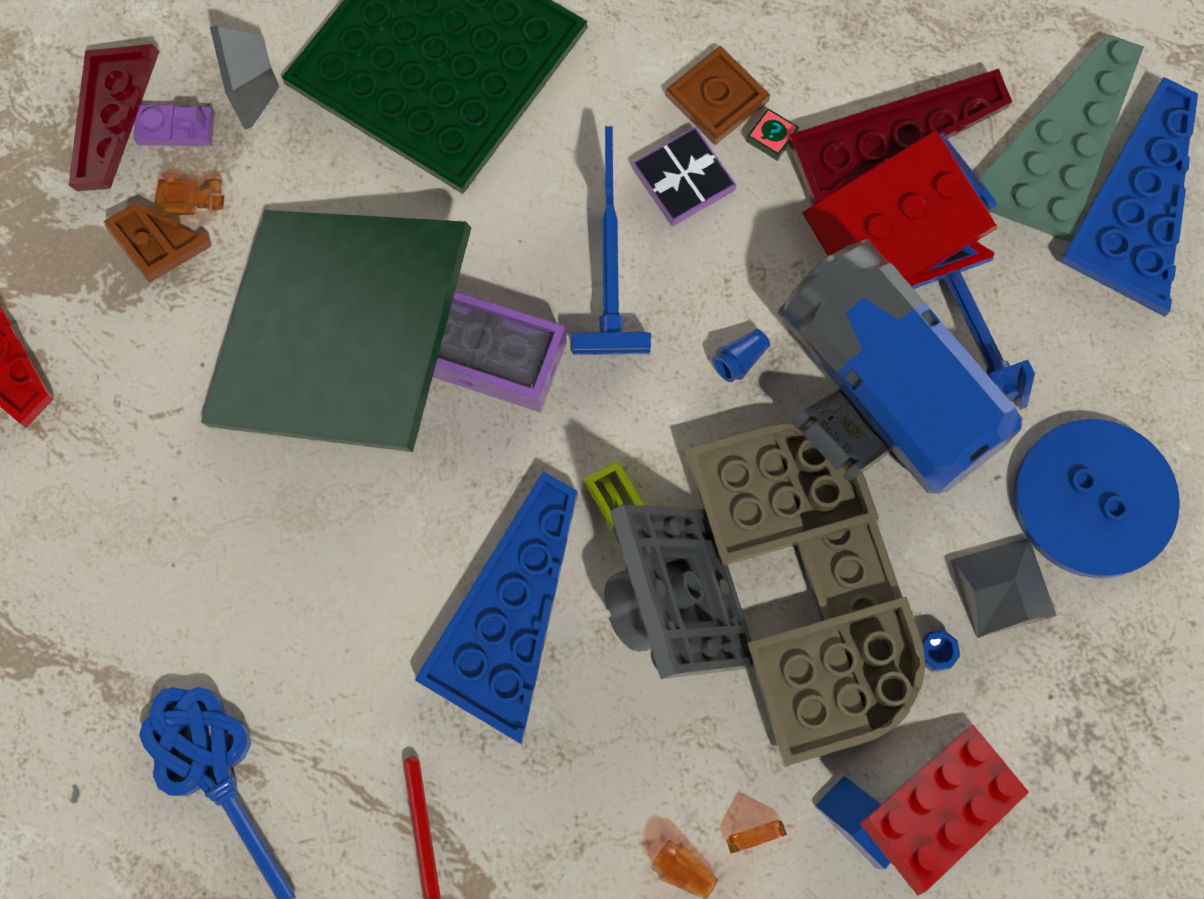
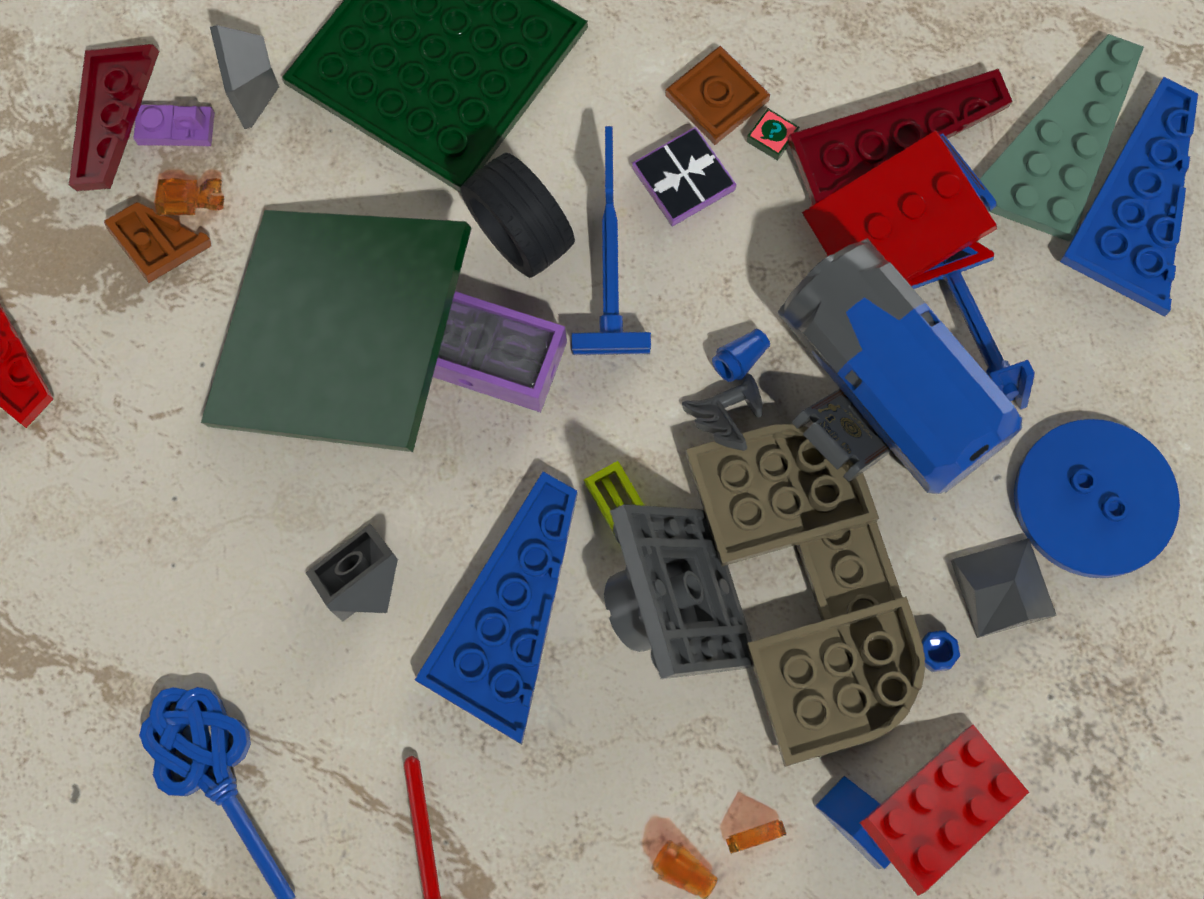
(356, 575): none -> dark grey slope
(518, 214): none -> black tyre
(714, 418): none -> dark grey piece

